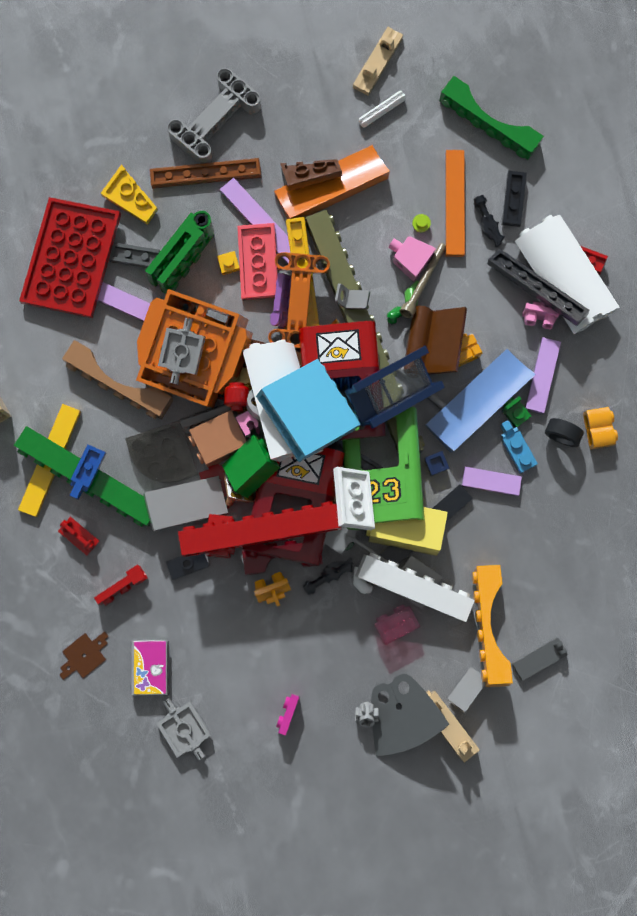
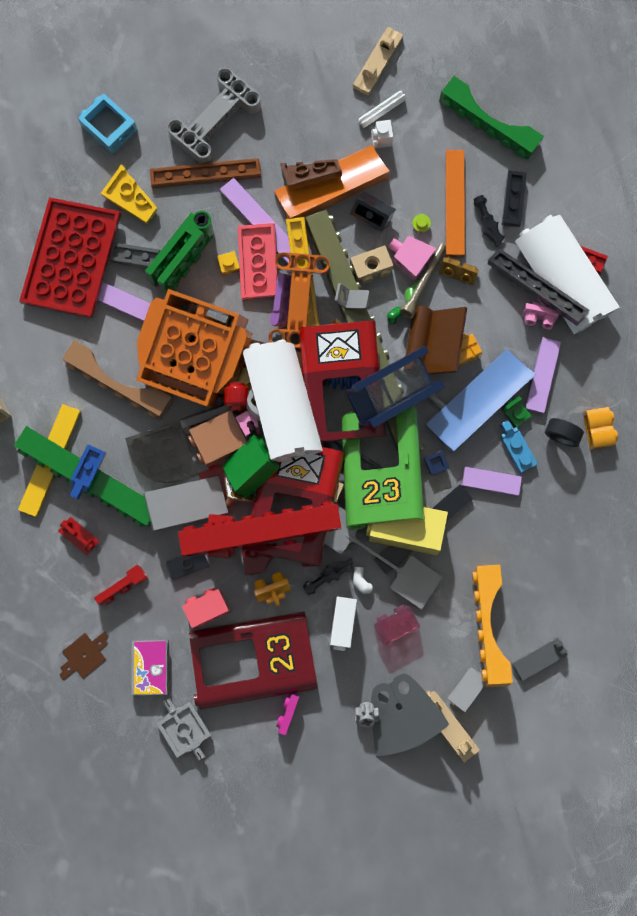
(119, 136): none -> medium azure window
(181, 351): light grey plate -> none
(206, 608): none -> coral brick
(281, 655): none -> dark red piece
(308, 410): medium azure brick -> none
(343, 623): none -> white brick
(354, 498): white tile -> none
(372, 211): none -> black brick
(377, 256): none -> tan brick
(382, 134): none -> white brick
(414, 587): white brick -> none
(465, 273): none -> pearl gold hinge

